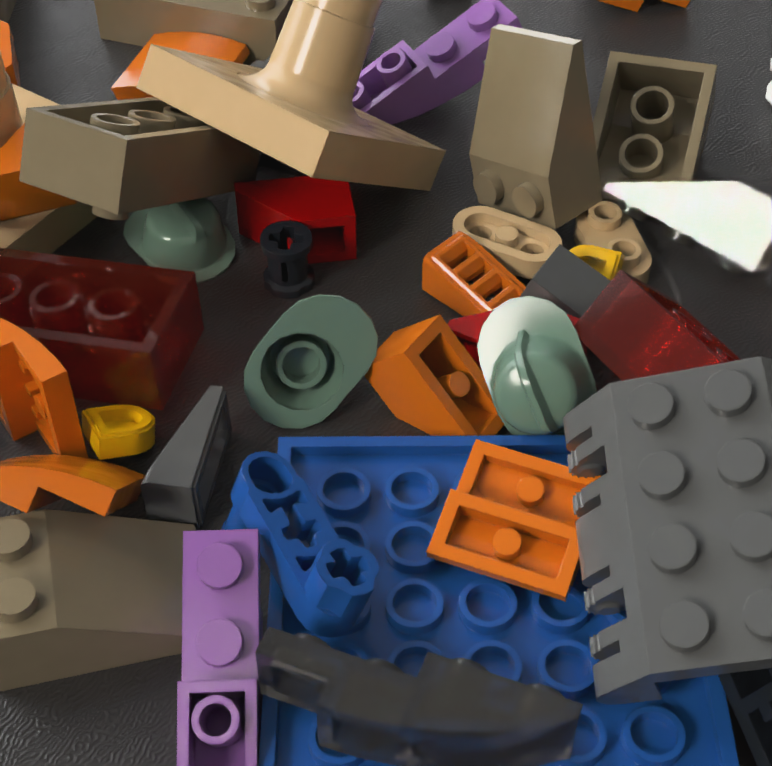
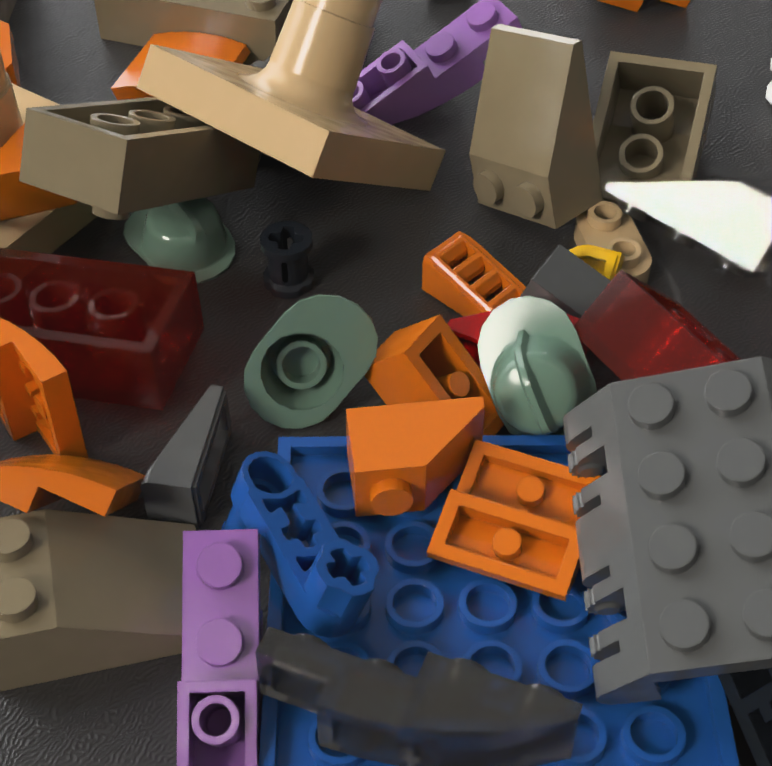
(118, 430): yellow tile -> none
(315, 202): red slope -> none
(409, 452): none -> orange slope
(510, 239): tan plate -> none

